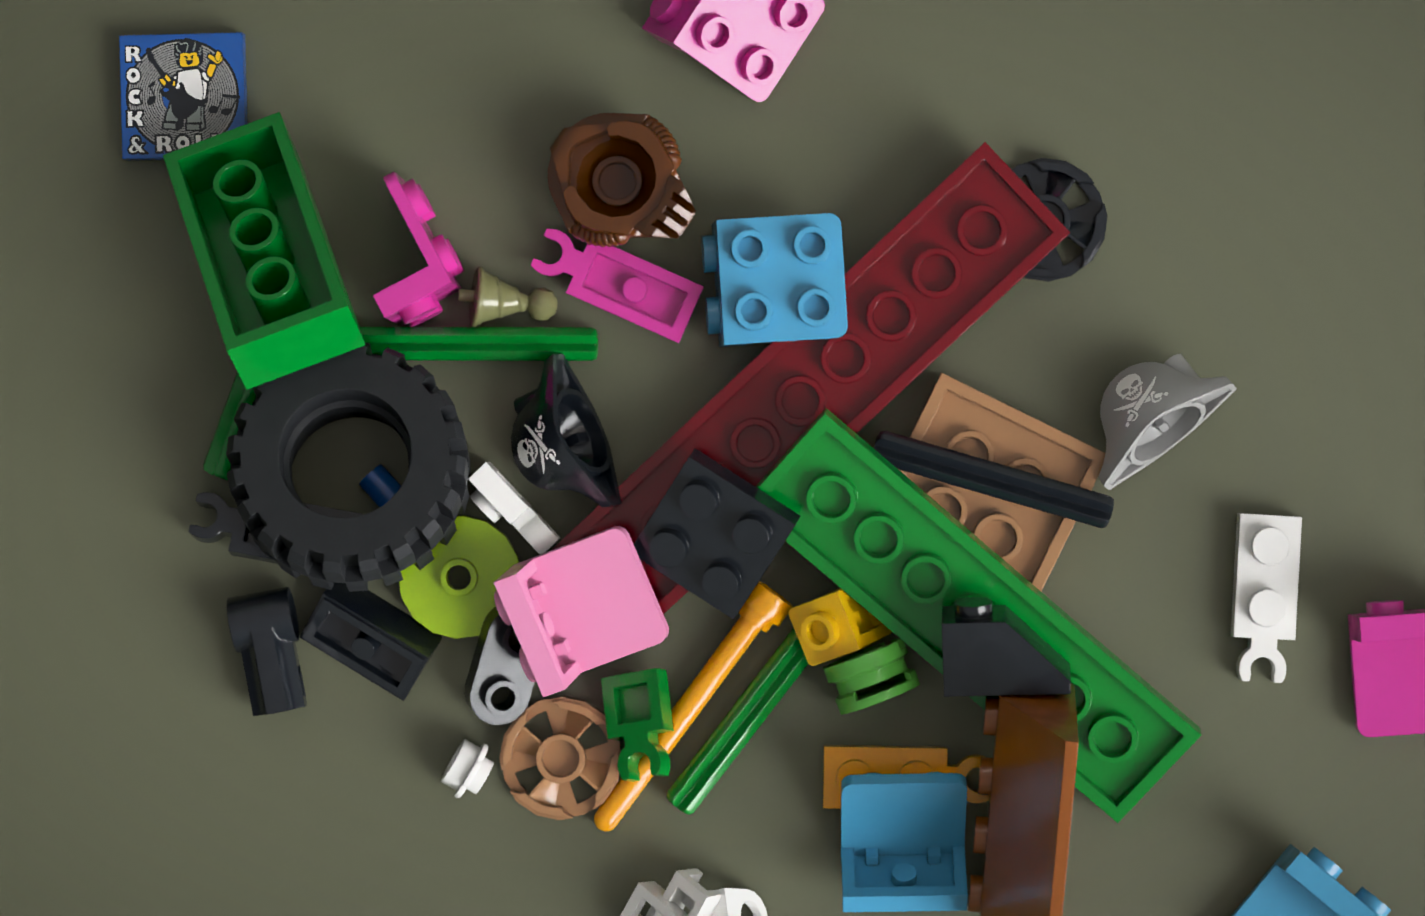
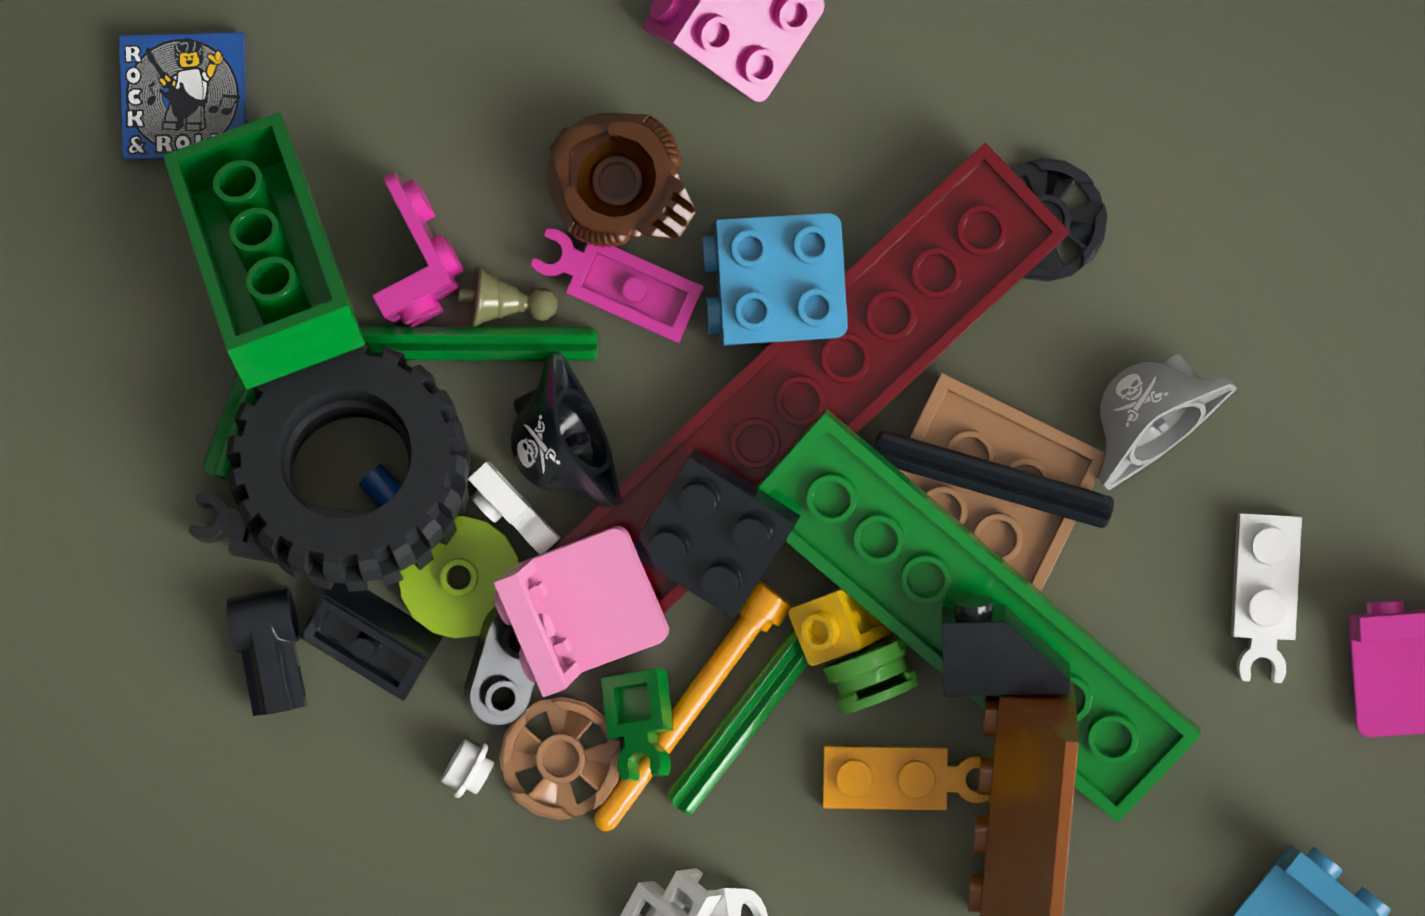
(903, 842): dark azure bracket -> none

